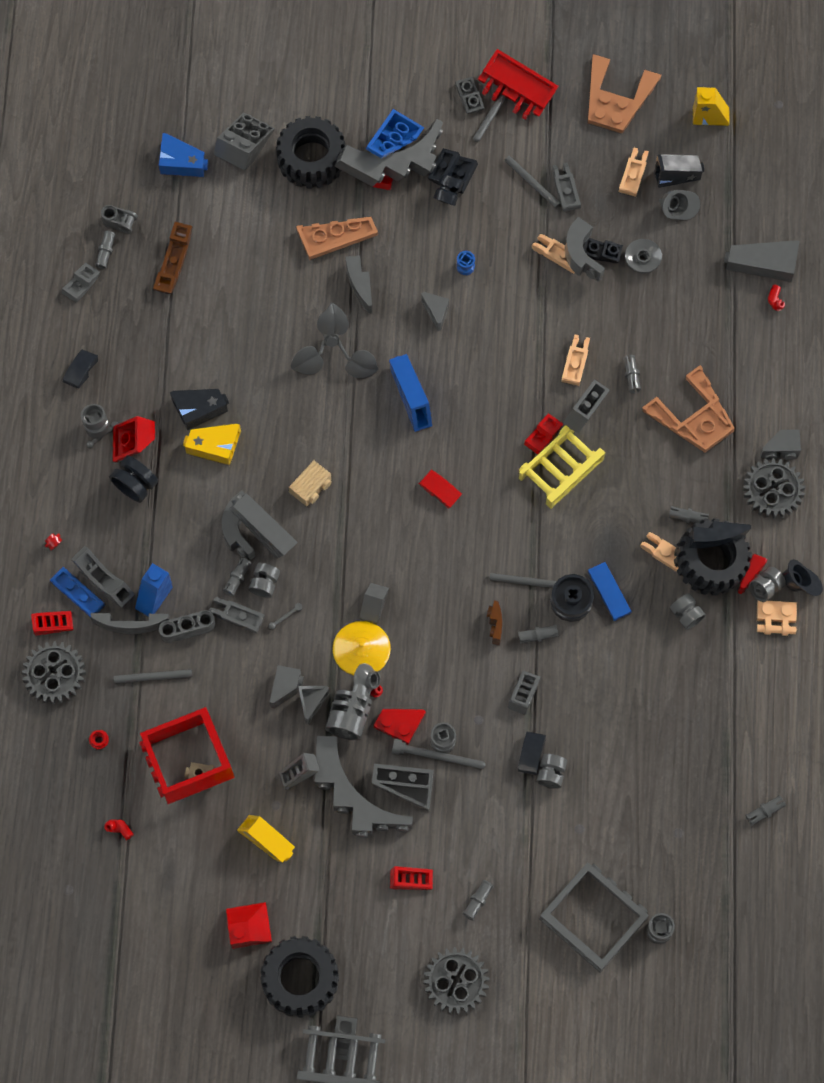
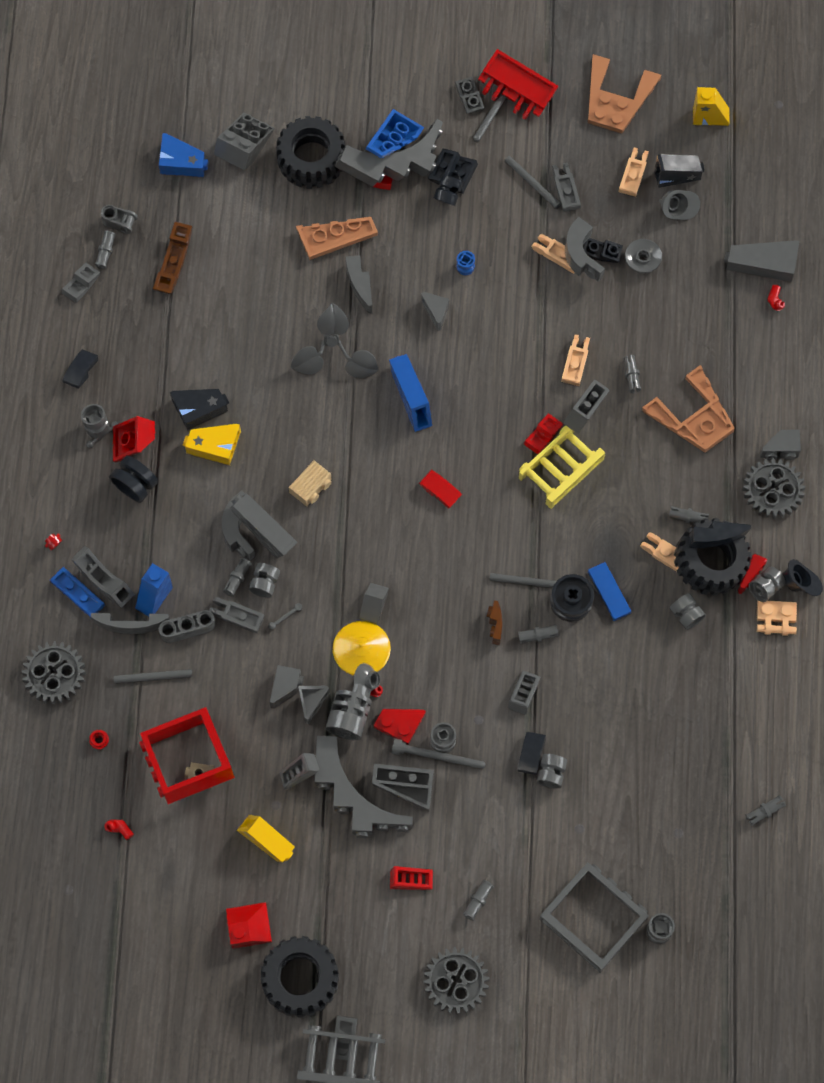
(36, 617): red slope -> none

